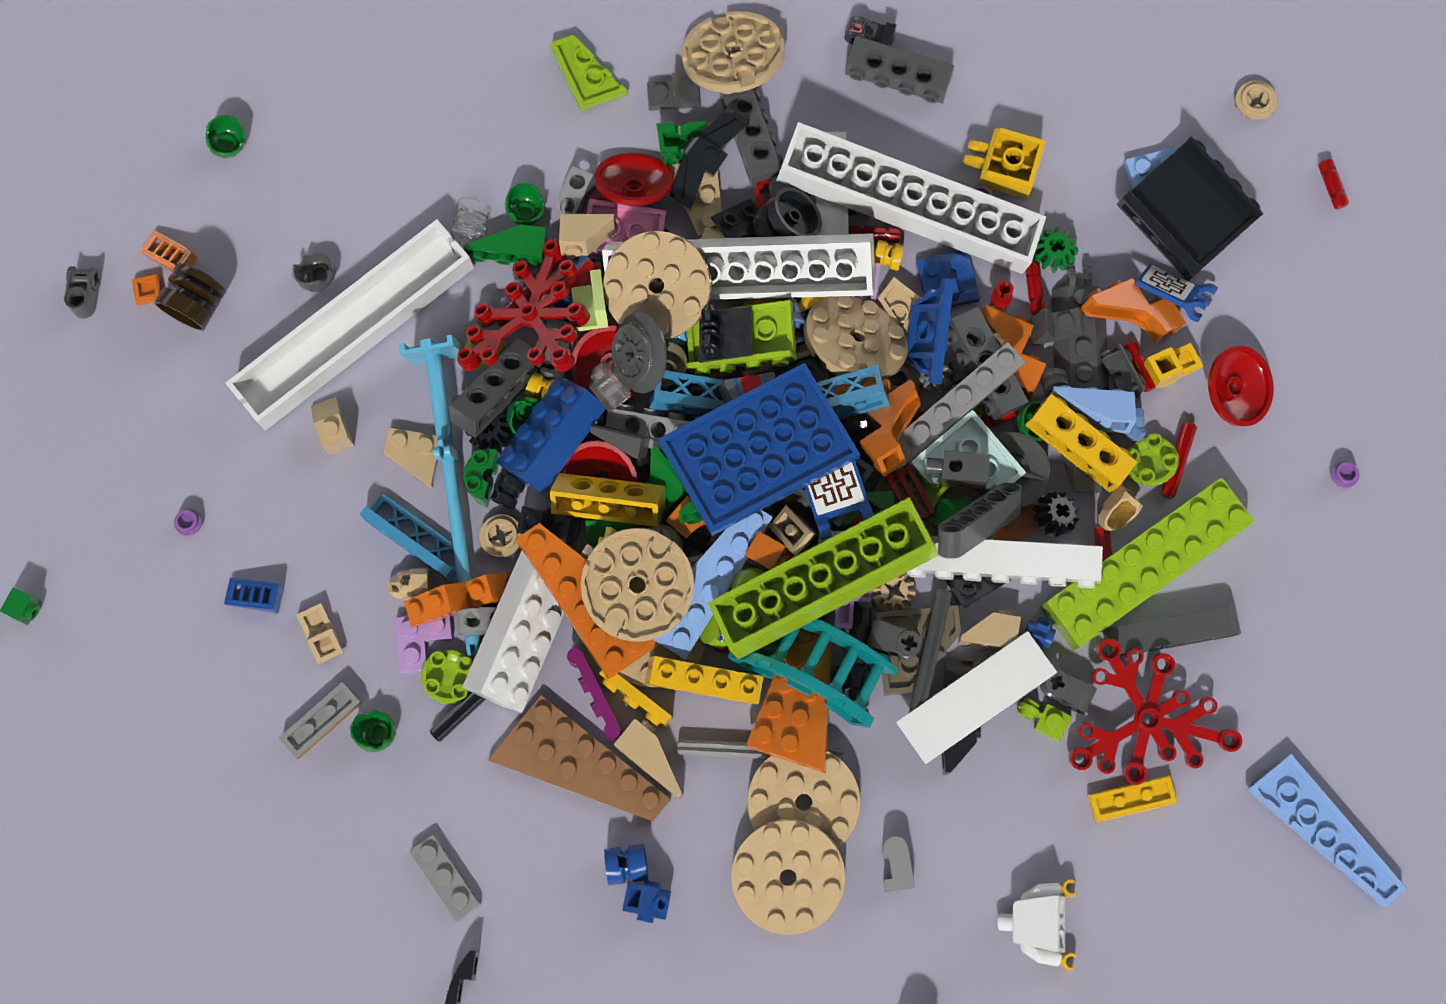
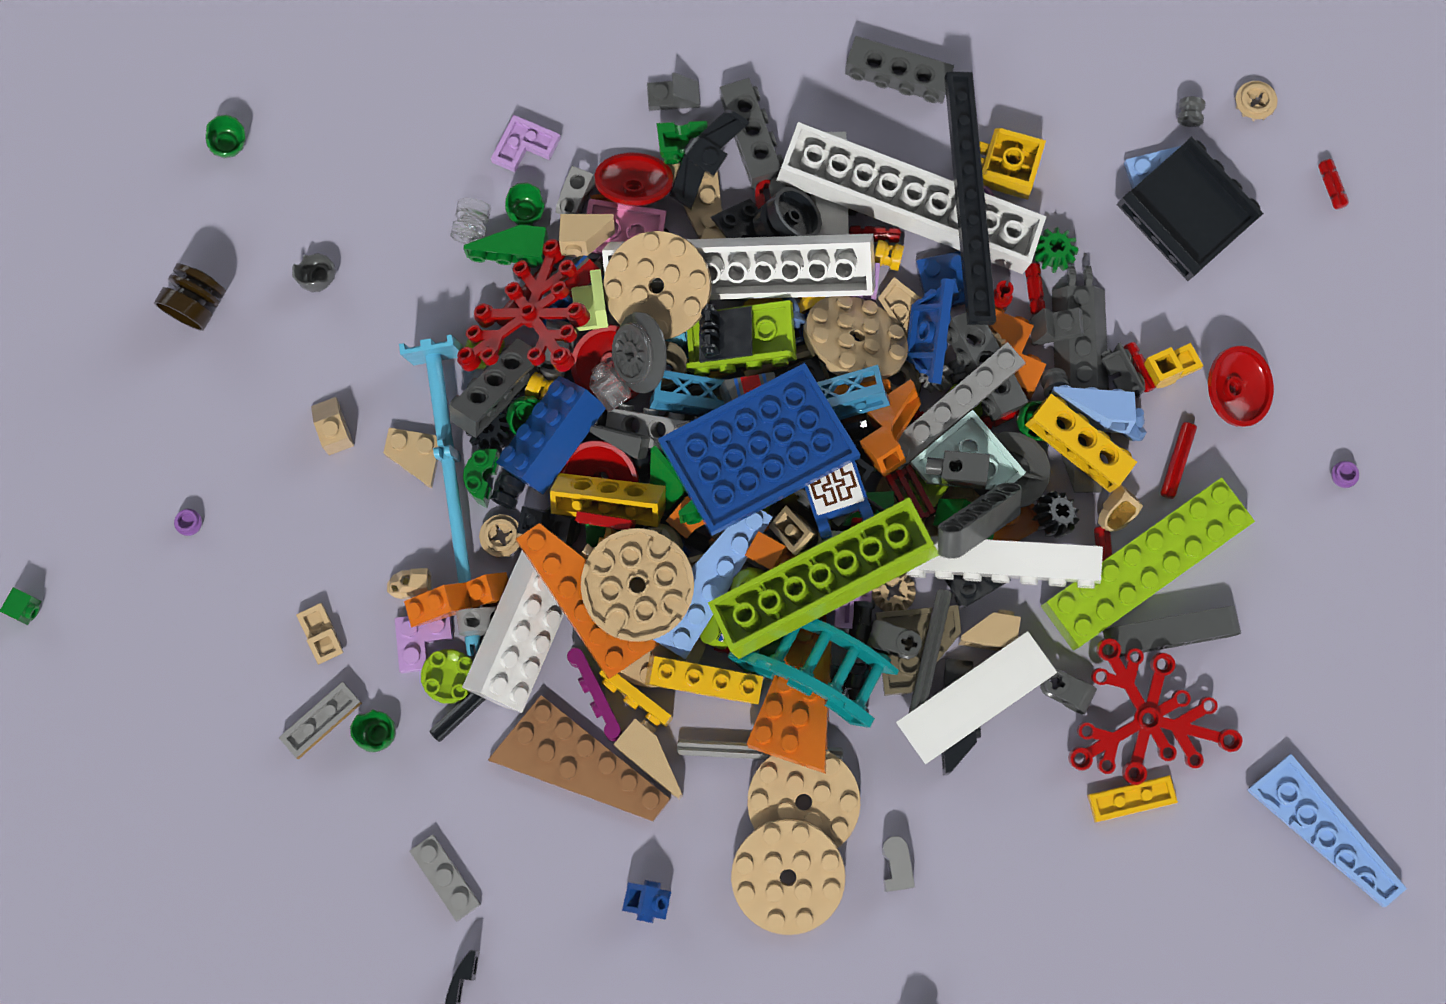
(82, 285): dark grey piece -> none
(146, 289): orange tile -> none
(188, 257): orange slope -> none
(274, 600): blue slope -> none
(350, 325): white piece -> none
(405, 541): dark azure fence -> none
(523, 137): none -> lavender plate
(585, 77): lime wing -> none
(605, 520): none -> red tile
(636, 864): blue wheel -> none
(758, 55): tan plate -> none
(870, 30): black leg -> none
(970, 199): none -> black plate
(1040, 923): white torso -> none
(1041, 632): blue gear -> none
(1050, 722): lime plate -> none
(1127, 303): orange arch -> none
(1155, 460): lime dish -> none
(1176, 289): flag -> none
(1191, 111): none -> dark grey wheel

